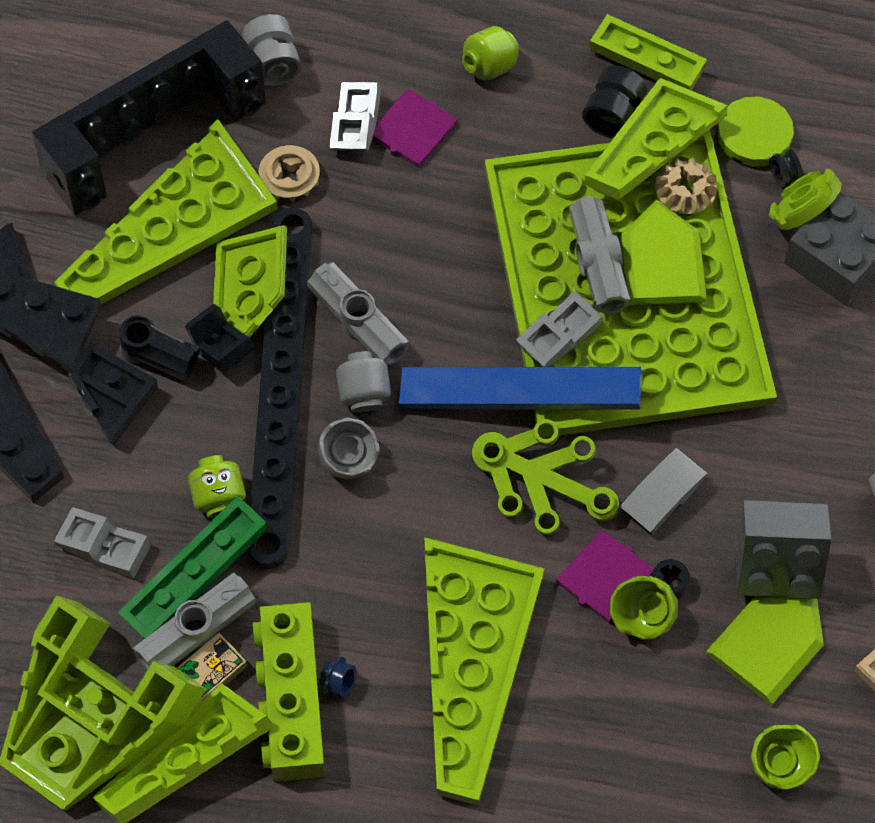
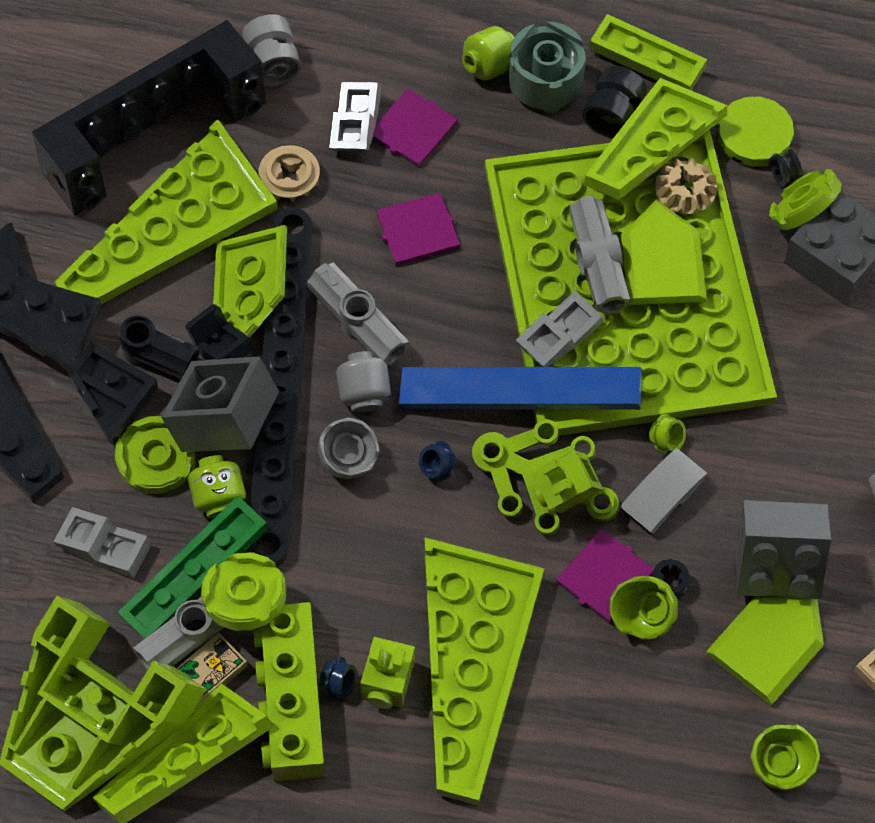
(151, 458): none -> lime tile
(220, 404): none -> dark grey brick
(244, 591): none -> lime tile
(387, 673): none -> lime brick
(418, 229): none -> magenta piece
(437, 461): none -> dark blue plate
(547, 66): none -> sand green brick
(566, 482): none -> lime brick
(667, 434): none -> lime plate

